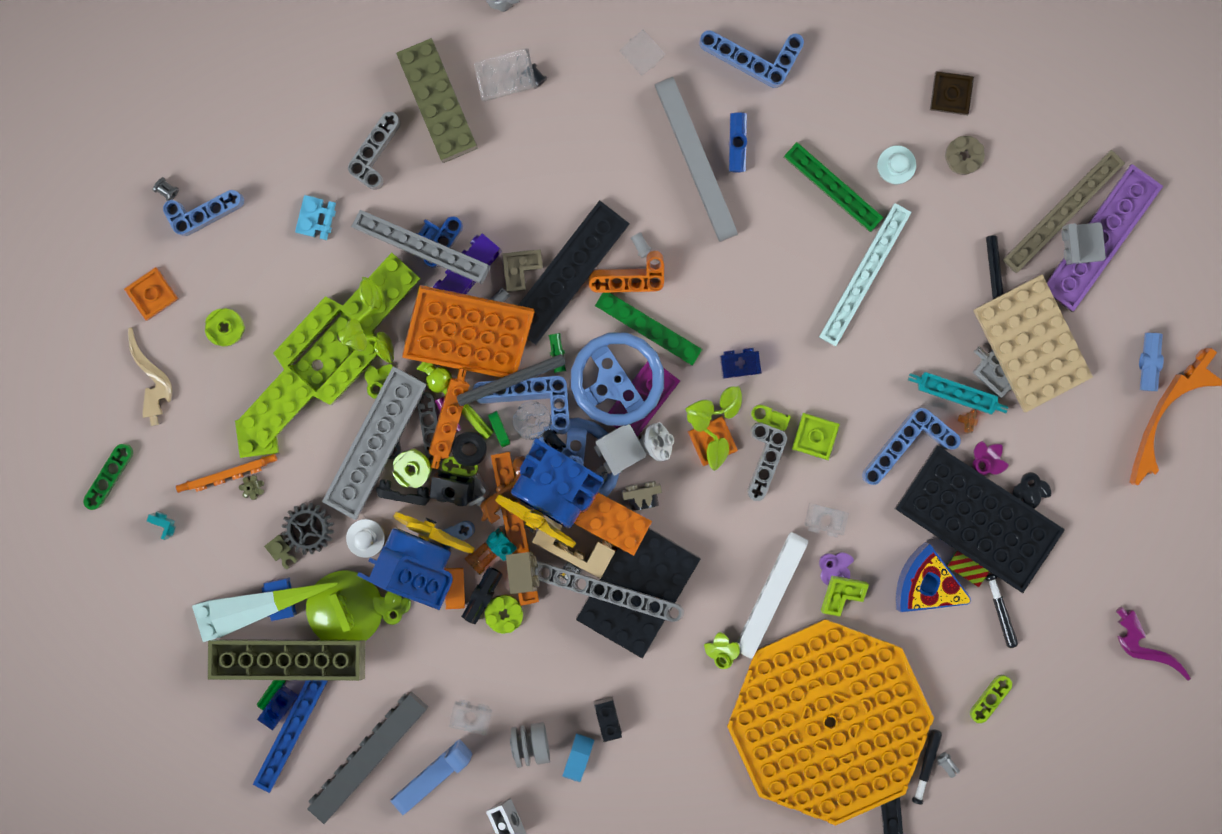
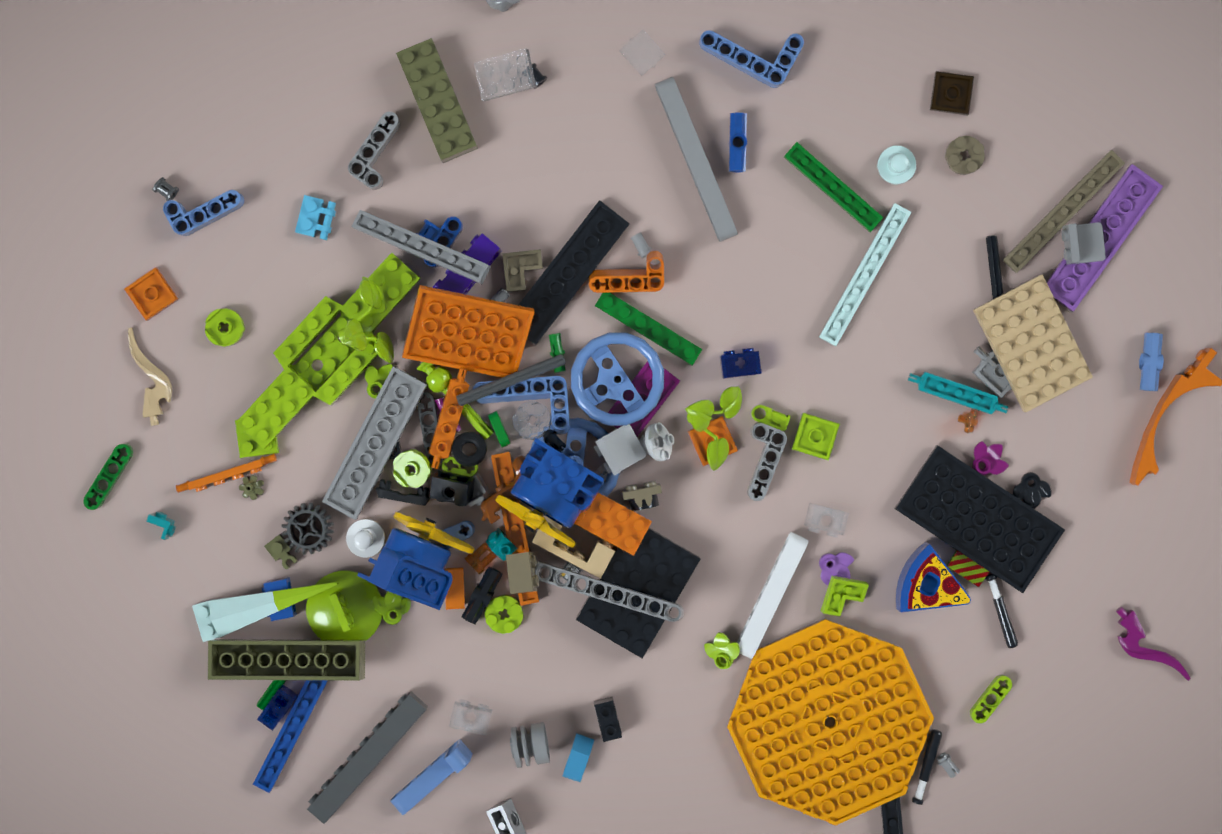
(905, 442): medium blue beam -> none

